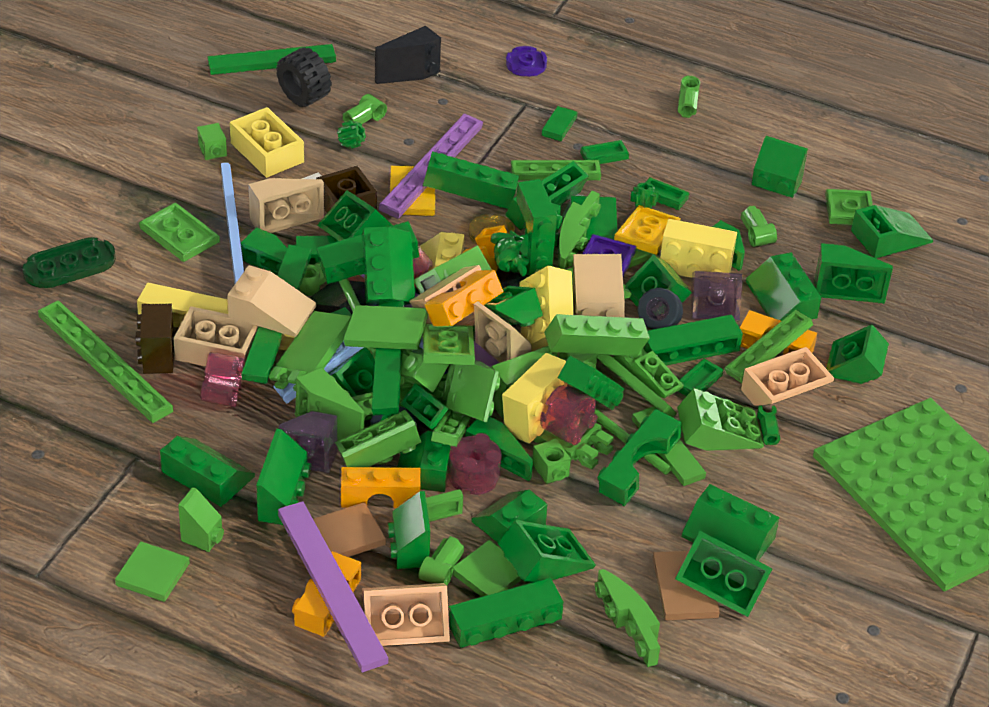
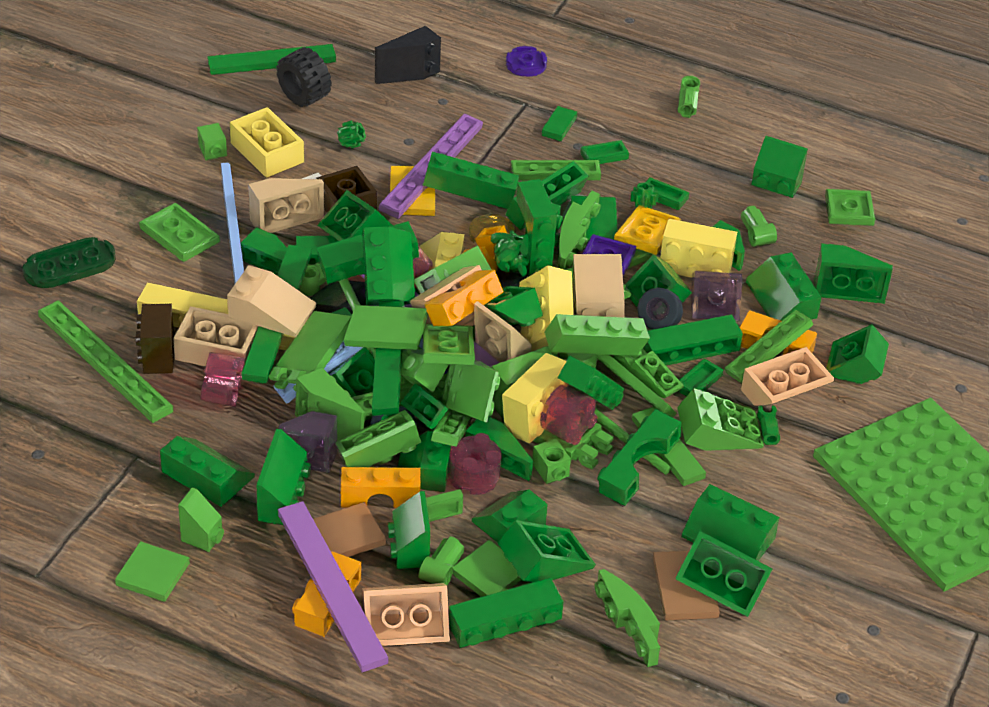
(368, 108): bright green piece -> none
(887, 230): green slope -> none

